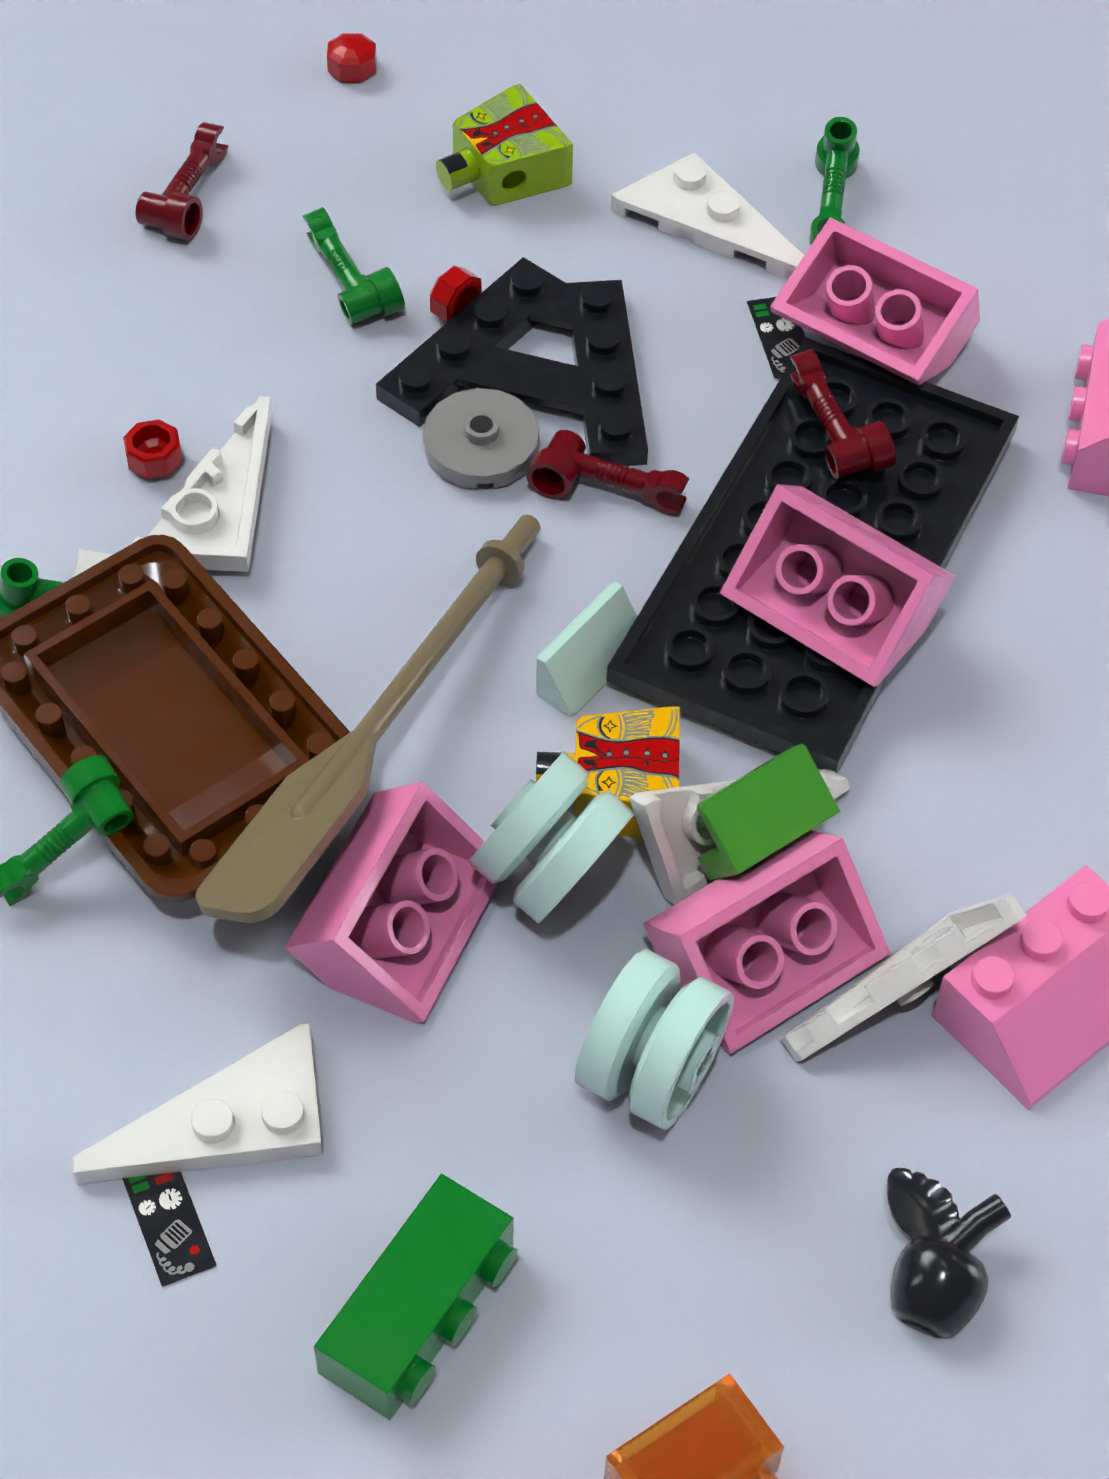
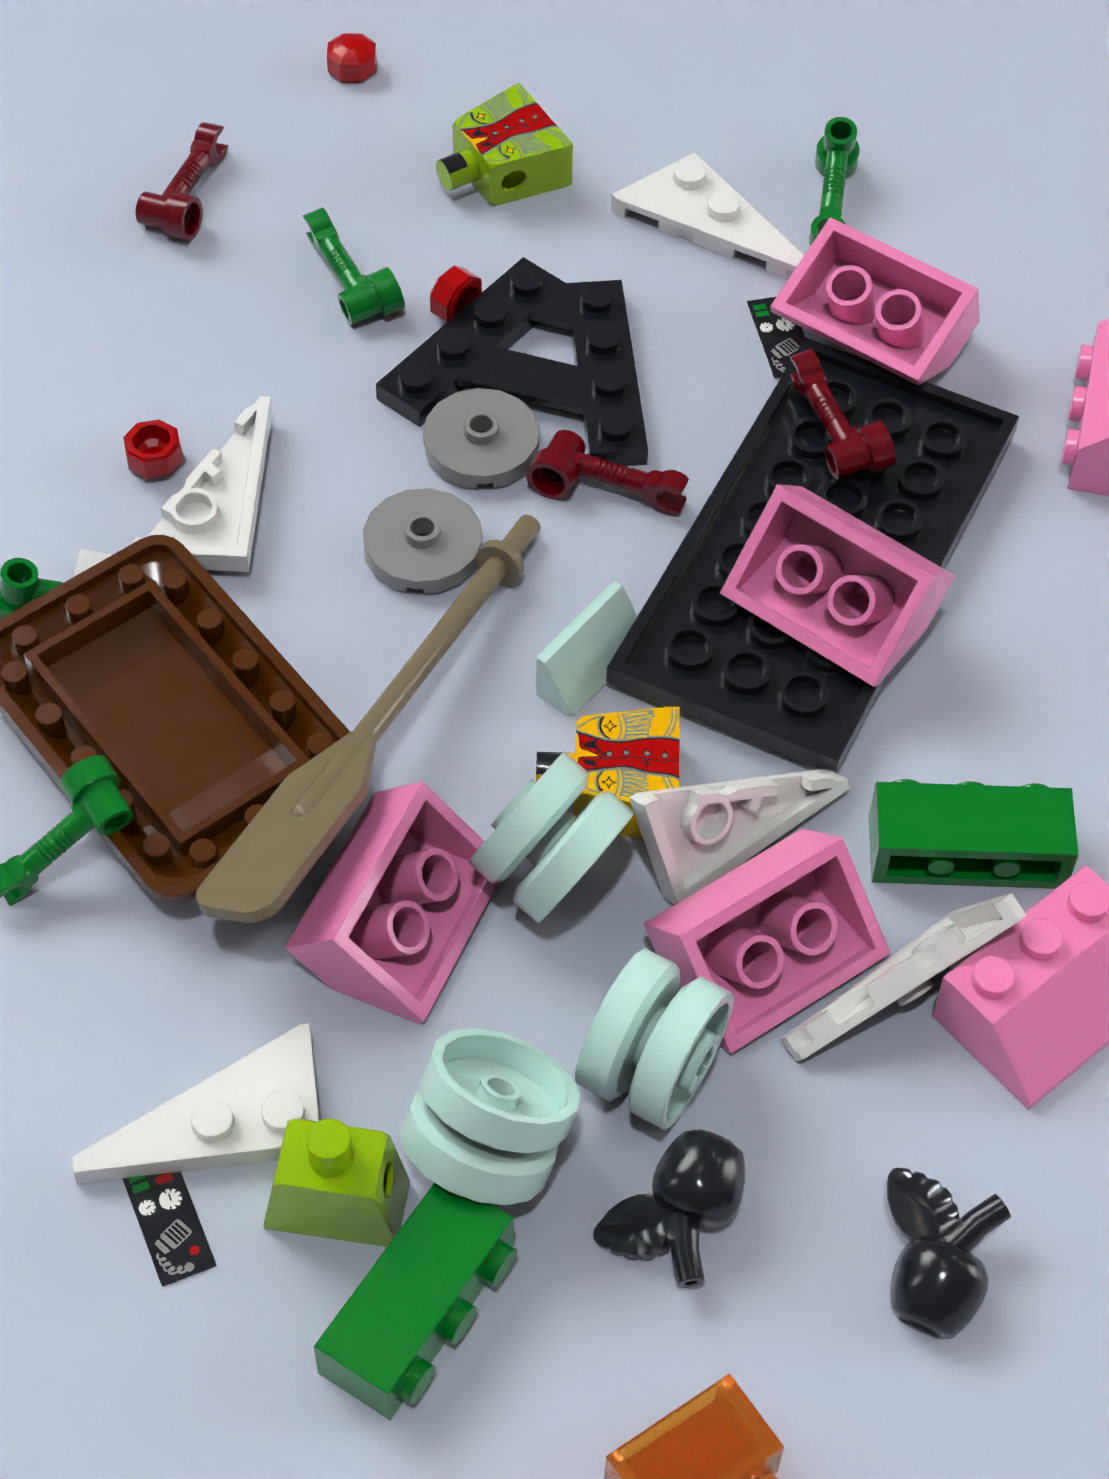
(338, 1183): none -> lime torso
(428, 562): none -> light grey plate
(489, 1116): none -> light aqua wheel
(692, 1187): none -> black piece
(764, 812): bright green panel -> none
(972, 834): none -> green brick

